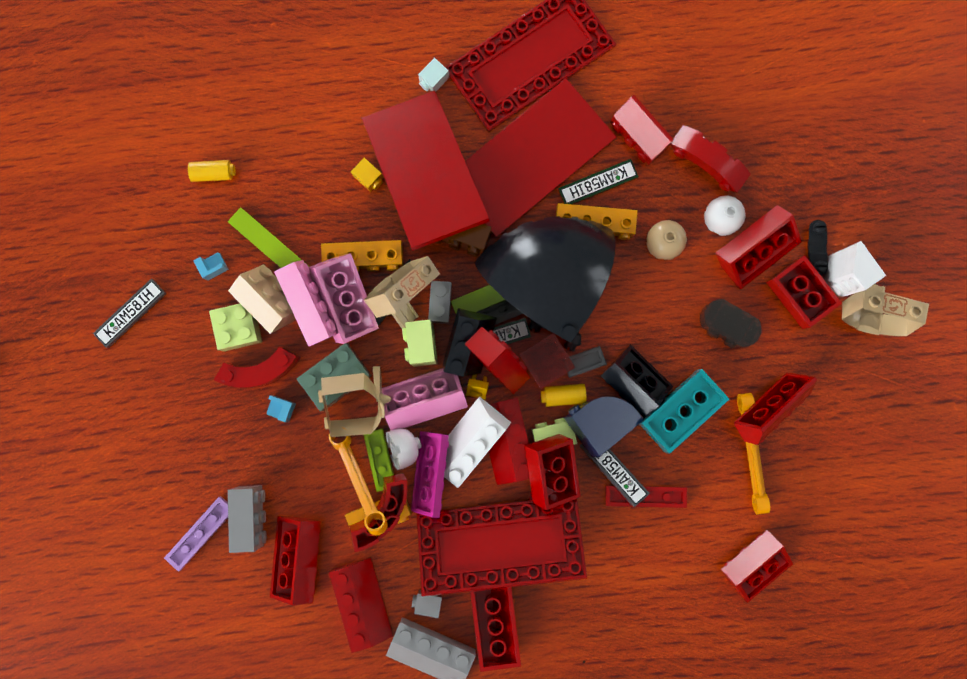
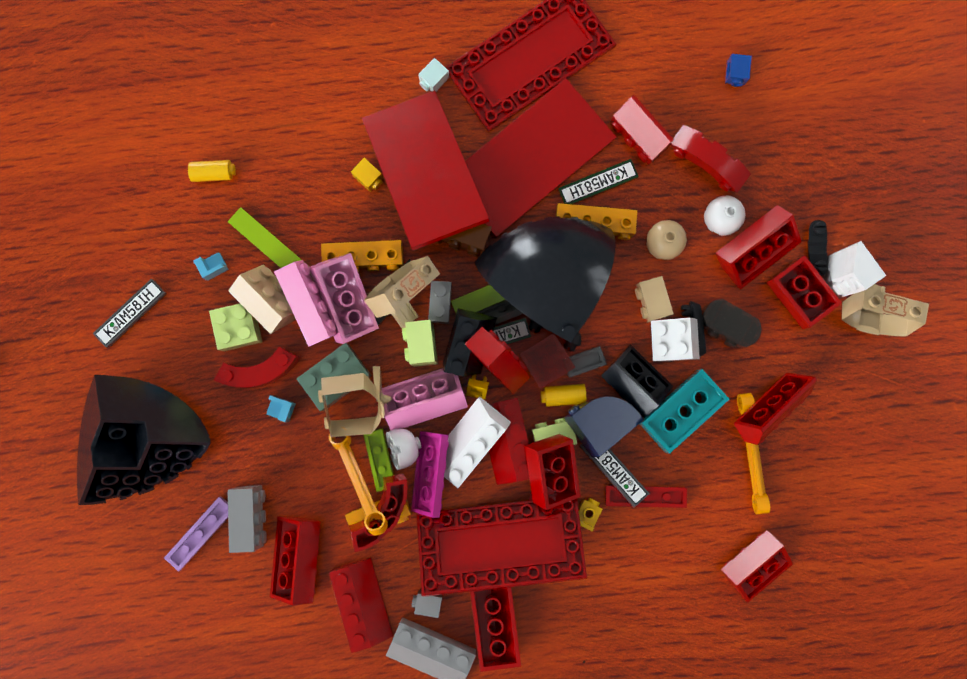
(134, 439): none -> black brick
(593, 505): none -> yellow brick
(653, 299): none -> tan brick
(675, 339): none -> white brick
(694, 311): none -> black piece
(738, 70): none -> blue brick

